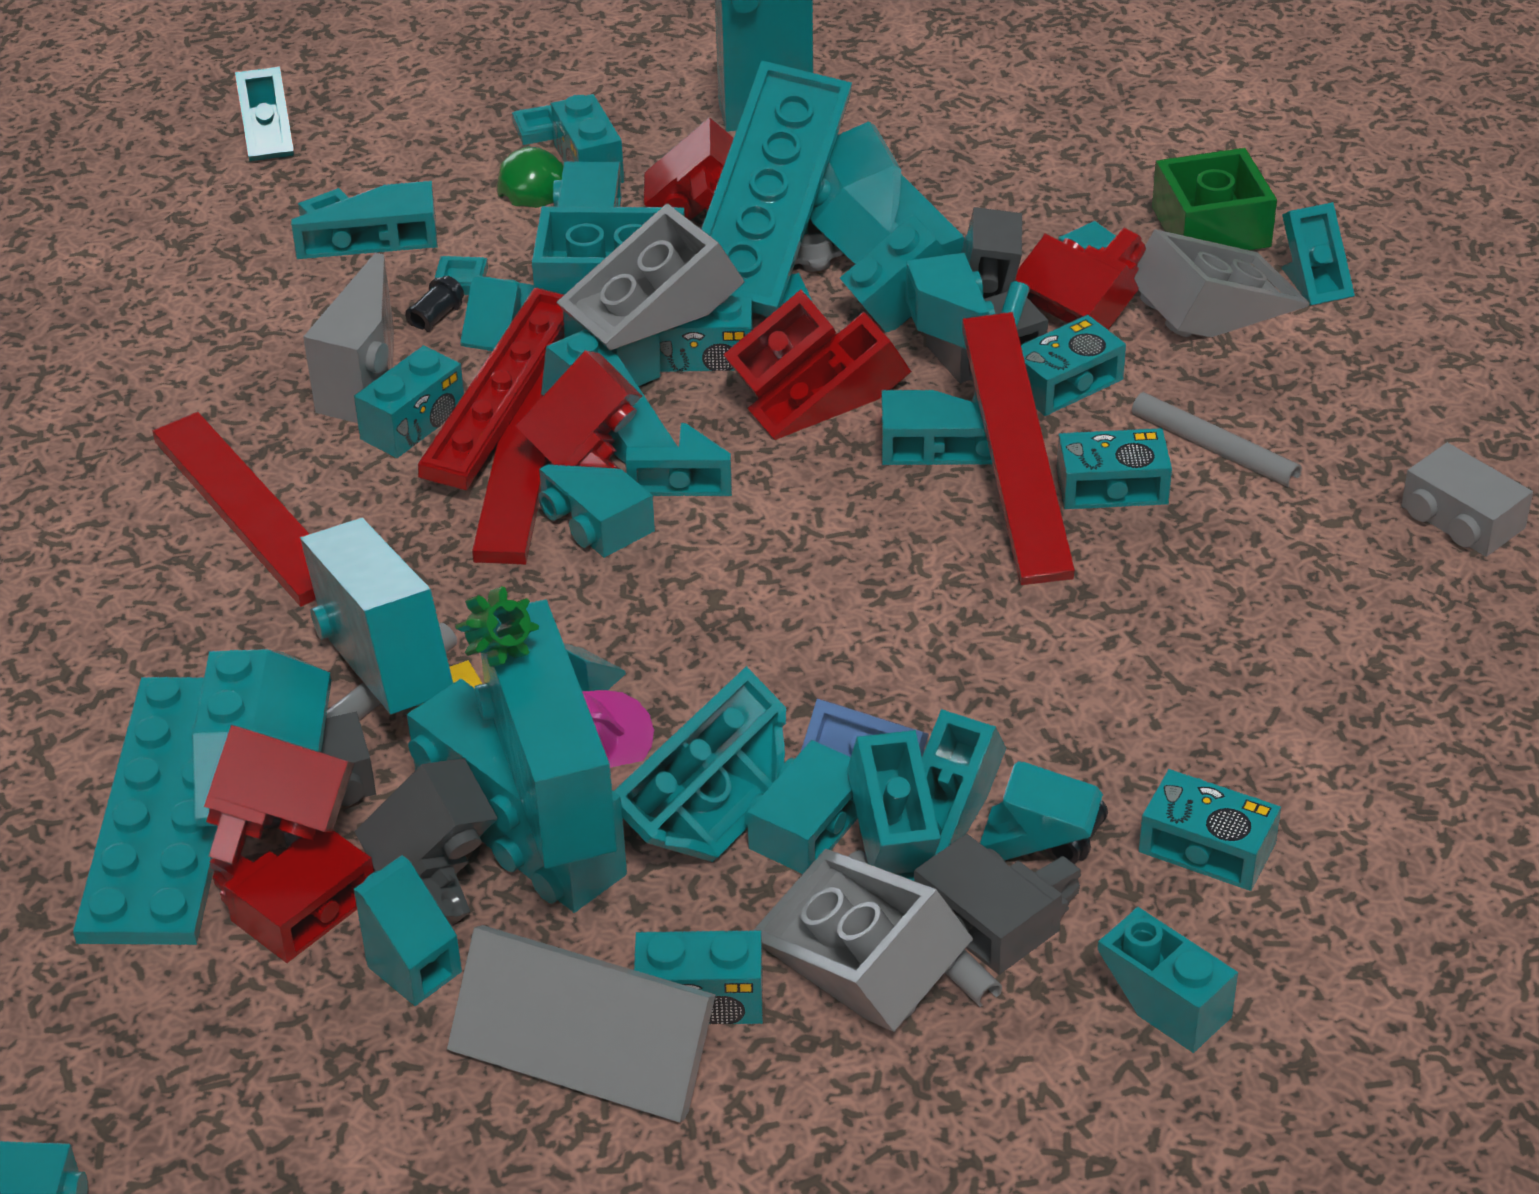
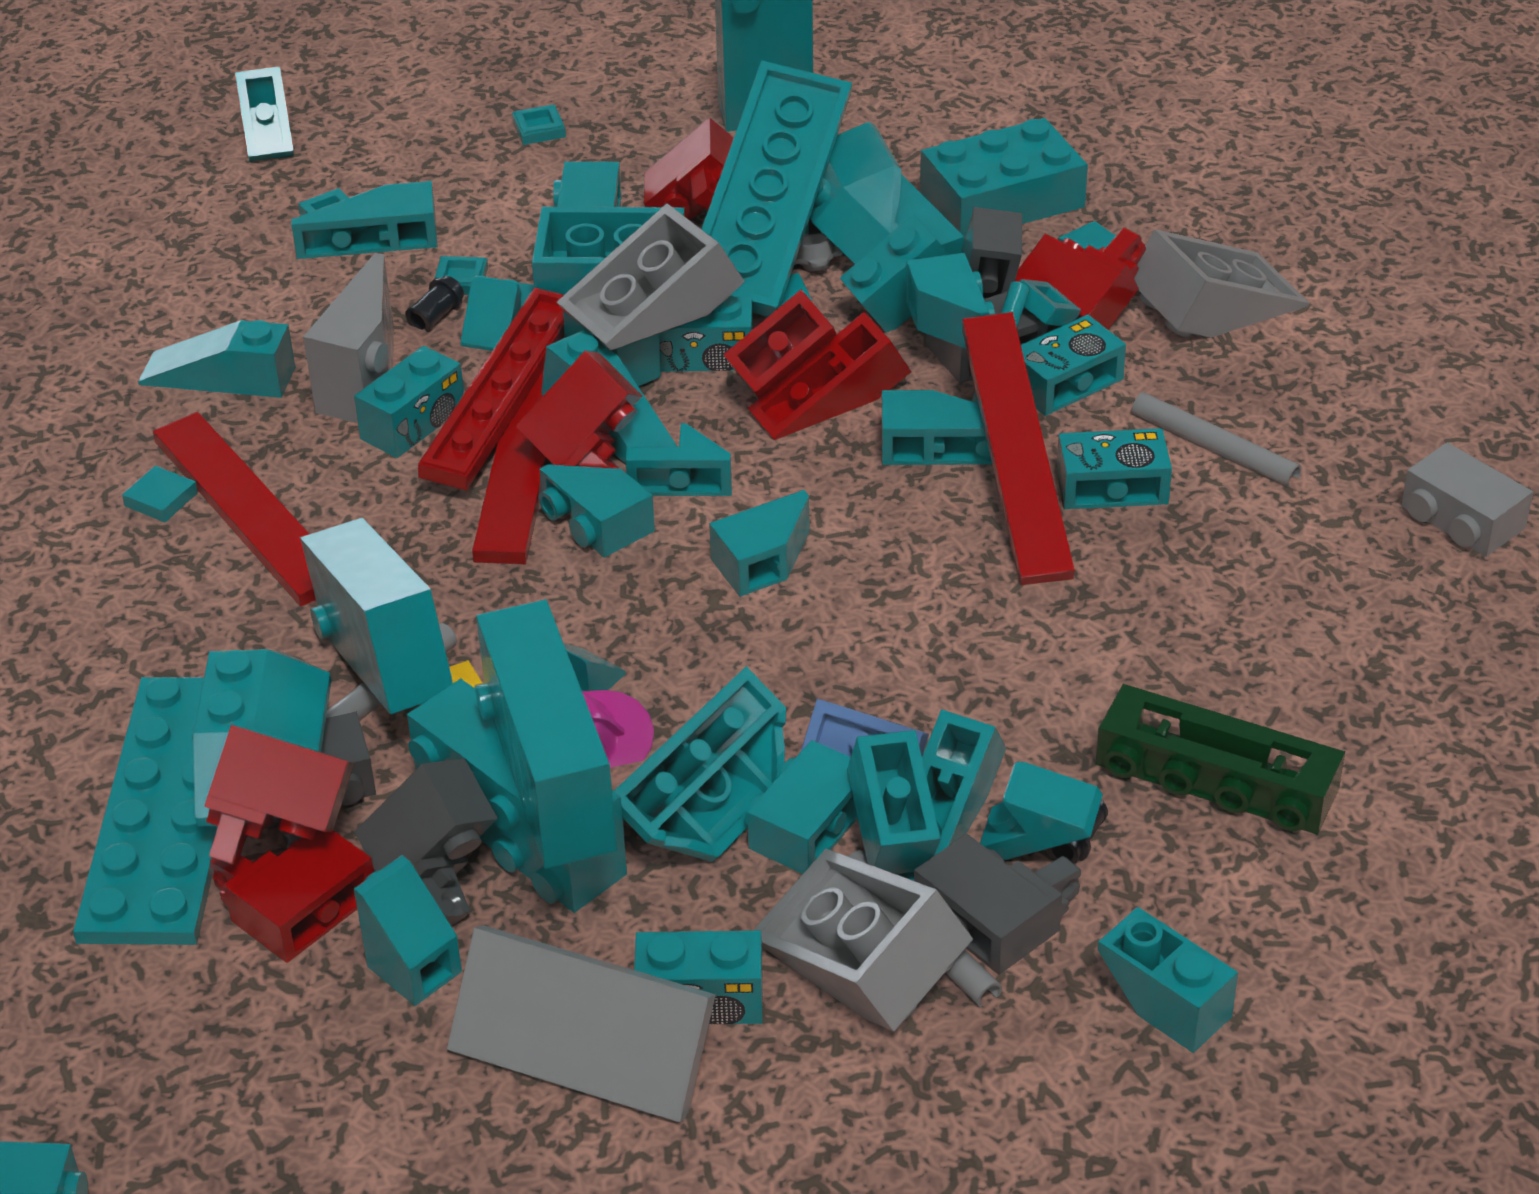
(159, 493): none -> teal tile
(231, 359): none -> teal slope
(482, 621): green gear -> none
(529, 177): green hair -> none
(585, 132): teal brick -> none
(761, 542): none -> teal slope
(1004, 169): none -> teal brick
(1049, 304): none -> teal tile
(1209, 829): teal brick -> none
(1215, 199): green brick -> none
(1219, 760): none -> dark green brick
(1317, 254): teal slope -> none

